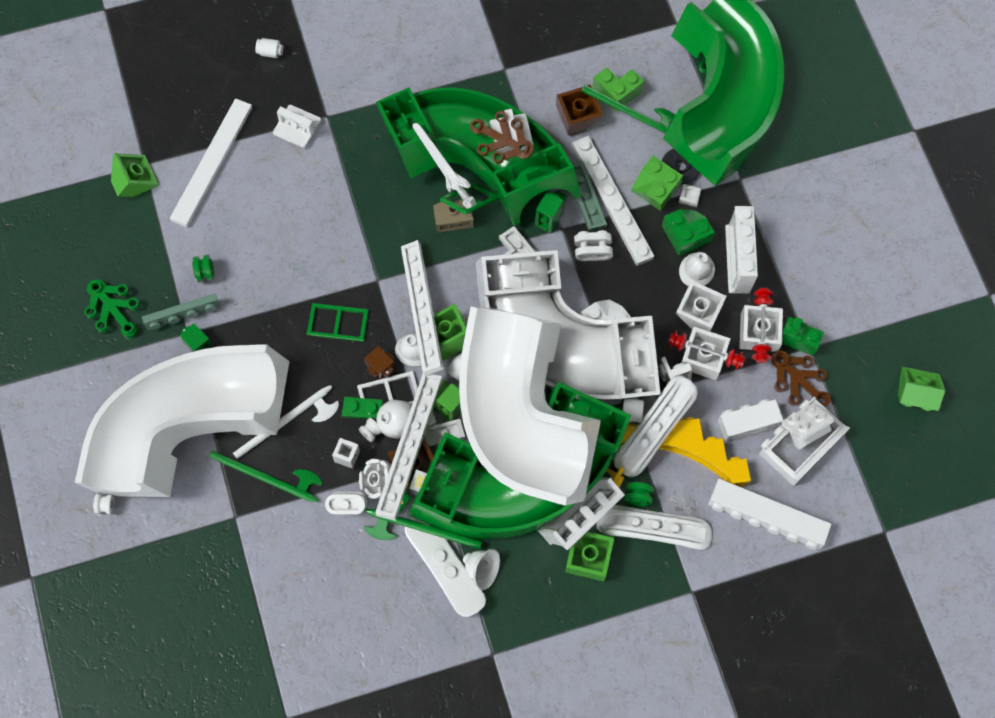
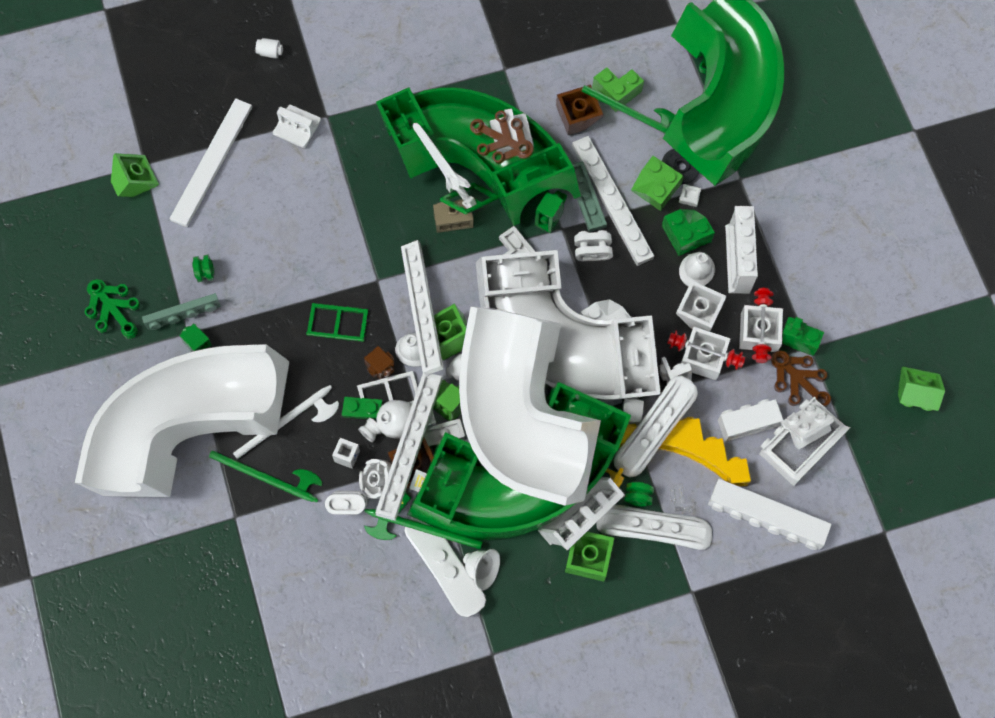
(104, 503): white wheel -> none

